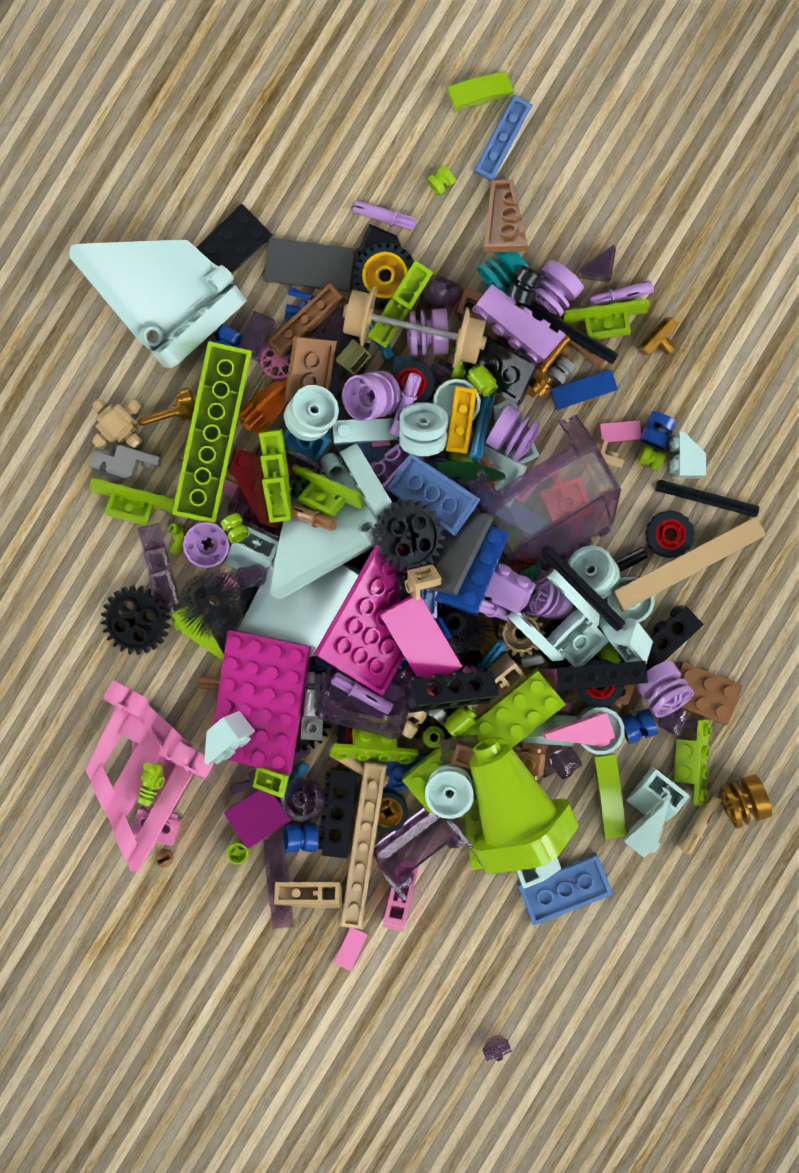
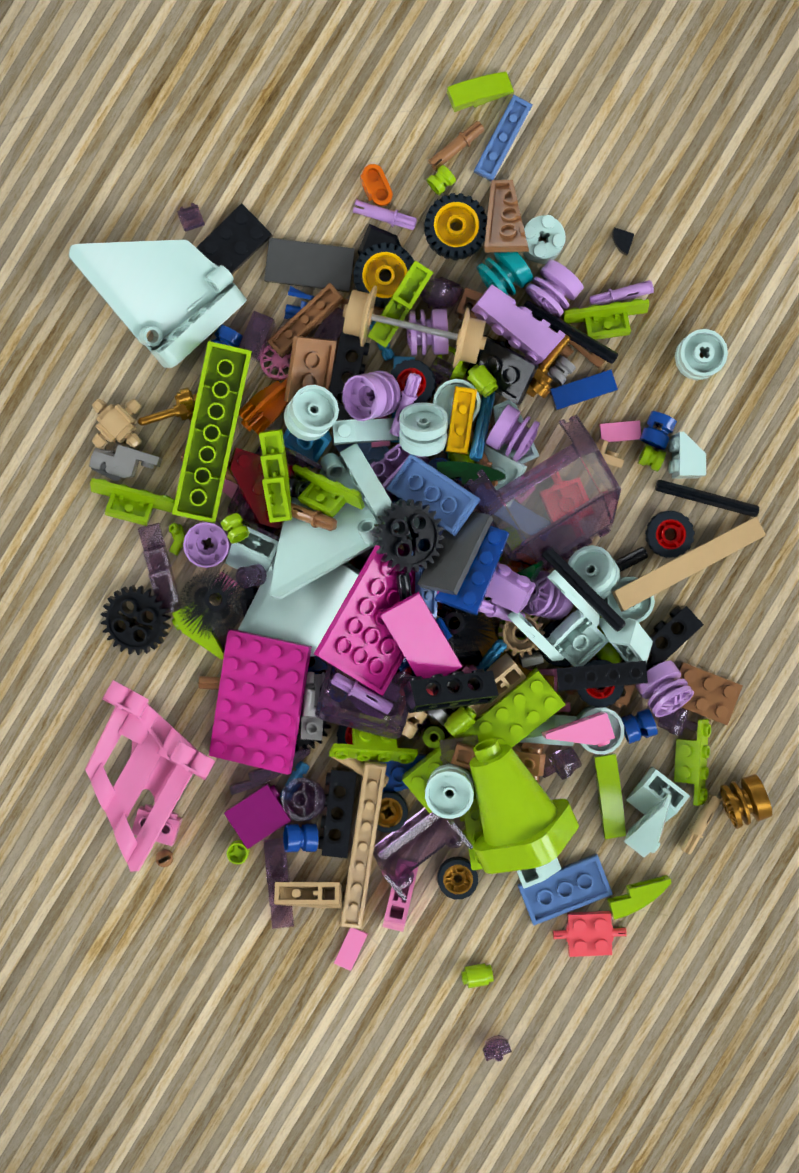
(152, 780): lime piece -> none
(190, 217): none -> clear purple tile
(227, 736): light aqua slope -> none
(271, 781): lime slope -> none
(353, 357): olive piece -> none
(376, 185): none -> orange bracket
(420, 579): tan bracket -> none
(446, 880): none -> wheel
(455, 146): none -> medium nougat axle
(460, 210): none -> wheel
(477, 975): none -> lime brick
(523, 287): black wheel -> none
(548, 228): none -> light aqua brick
(589, 933): none -> coral plate
(599, 268): clear purple slope -> none
(622, 240): none -> black tile
(638, 896): none -> lime slope
(659, 338): pearl gold tile -> none
(705, 342): none -> light aqua wheel

